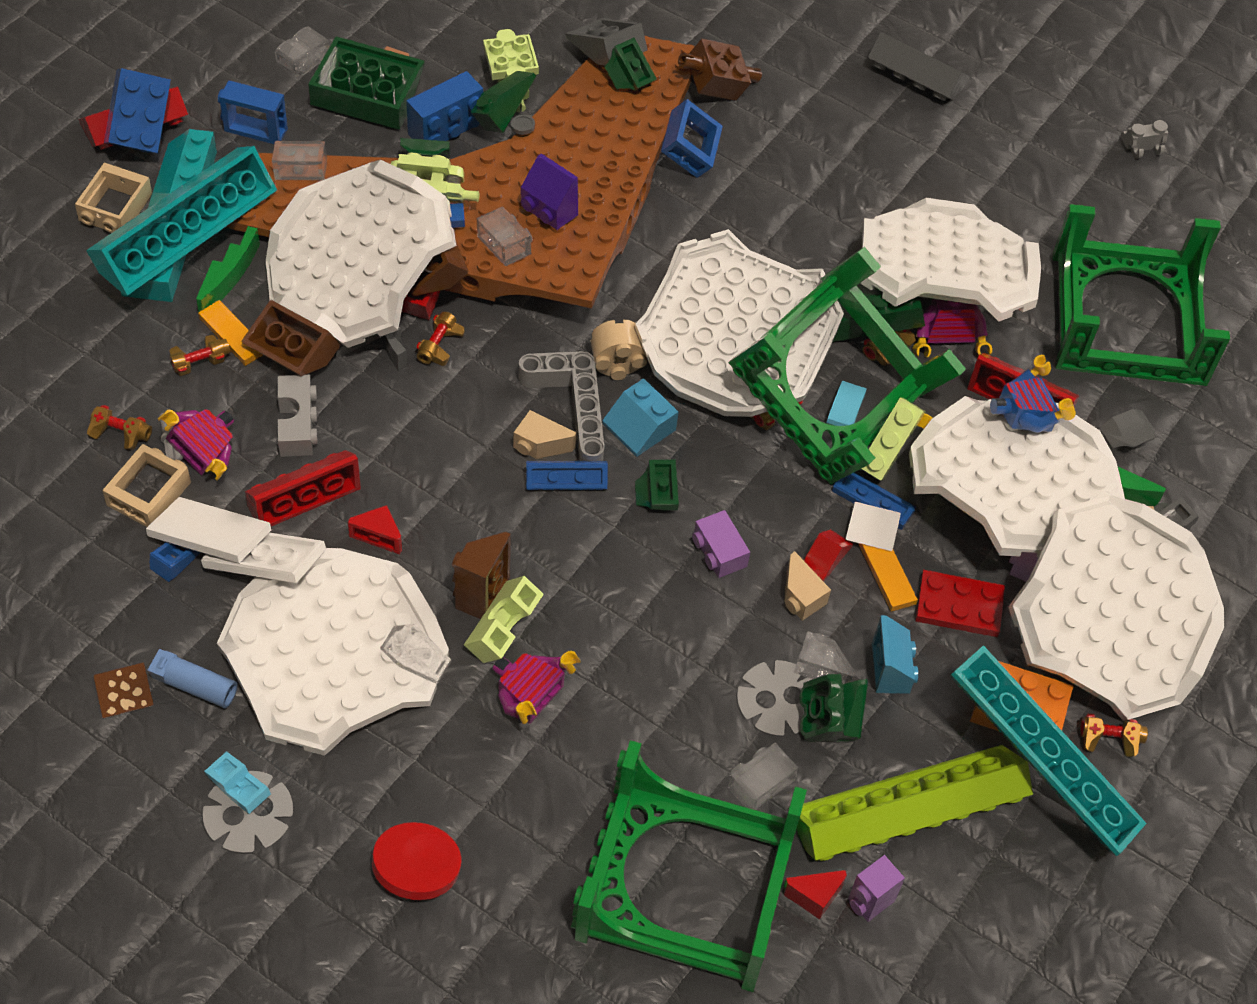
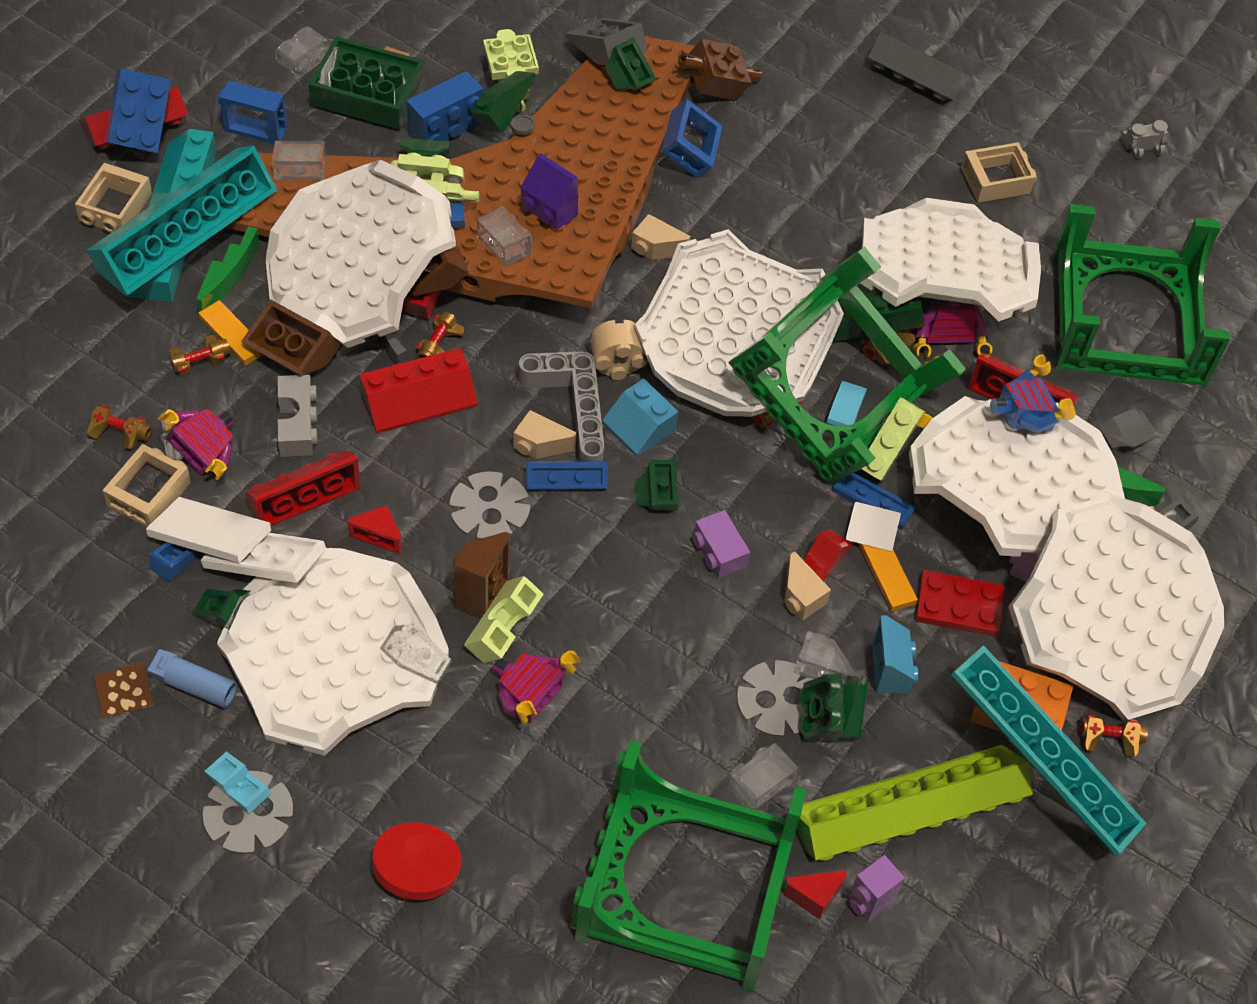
(219, 606): none -> dark green slope
(418, 390): none -> red slope
(474, 506): none -> light grey piece
(656, 238): none -> tan slope
(984, 190): none -> tan window

